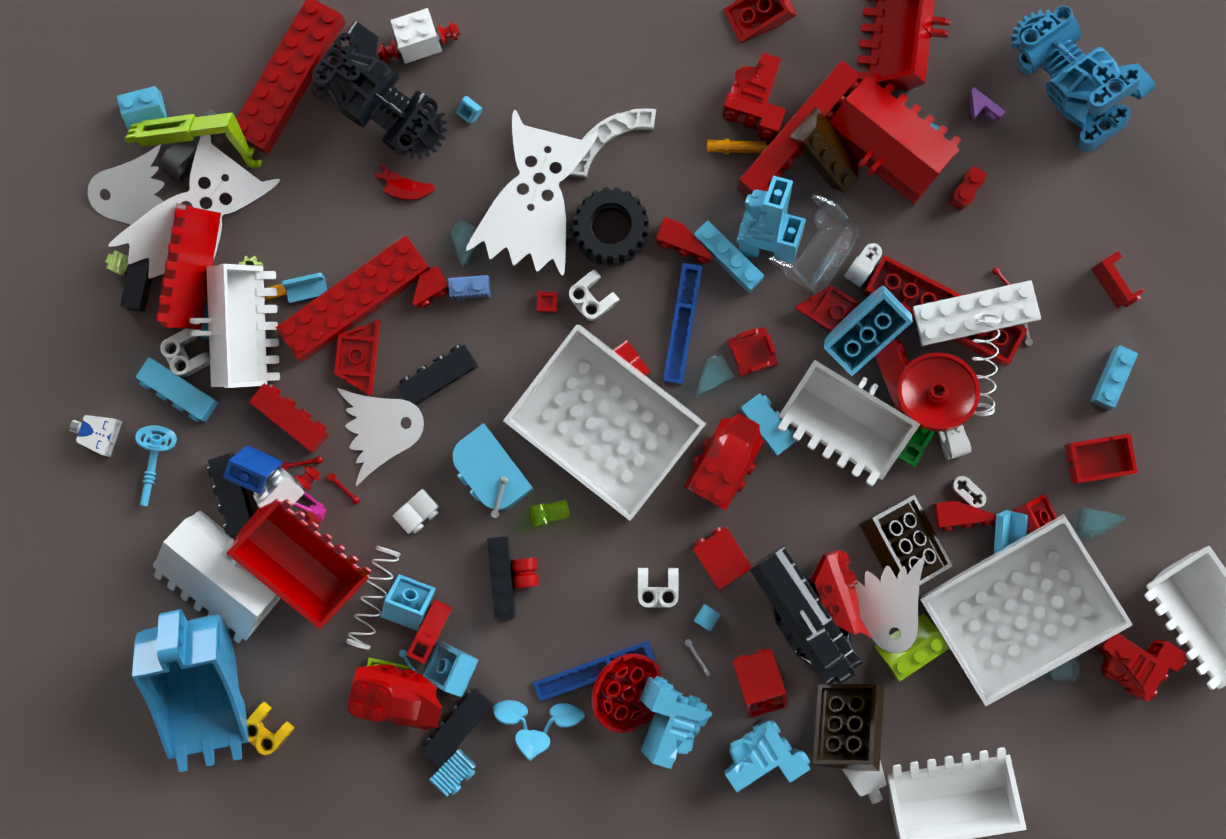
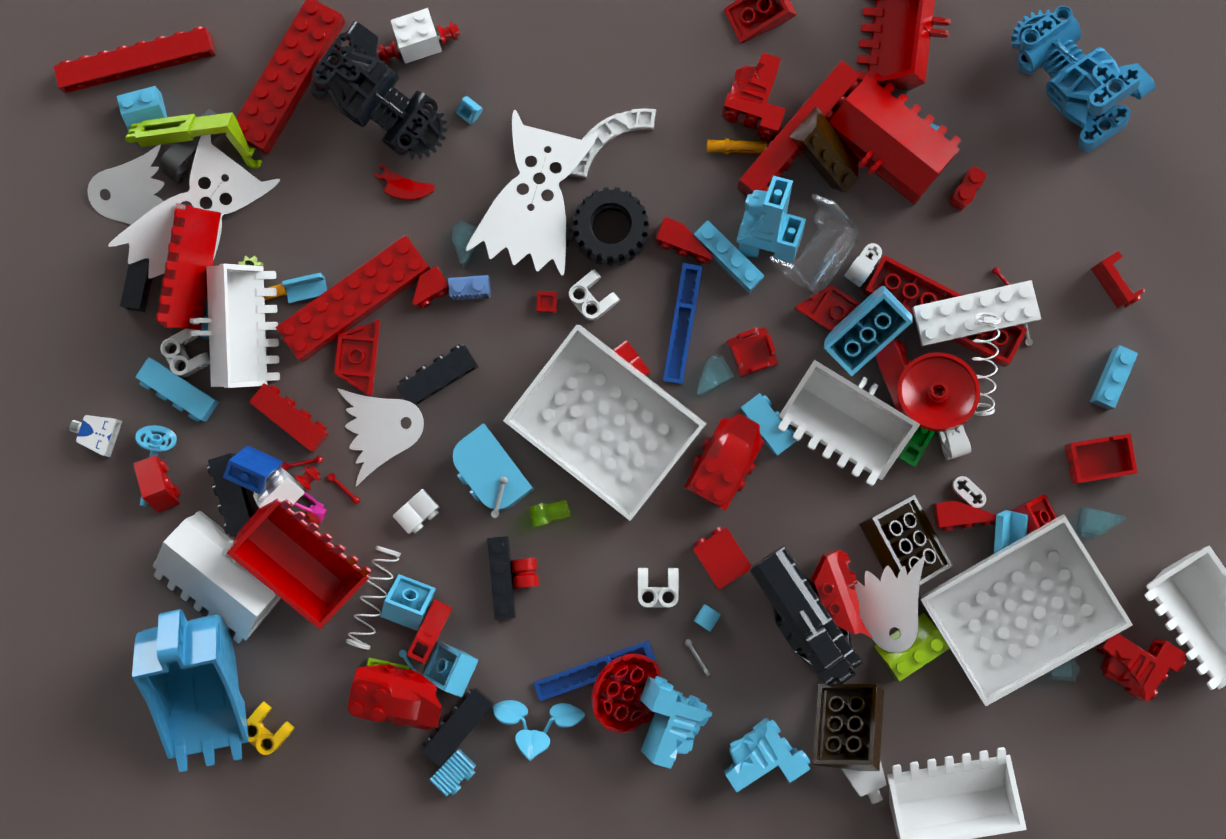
(117, 262): yellowish green gear -> none
(134, 60): none -> red brick
(155, 485): none -> red brick
(760, 683): red slope -> none
(979, 102): medium lavender slope -> none

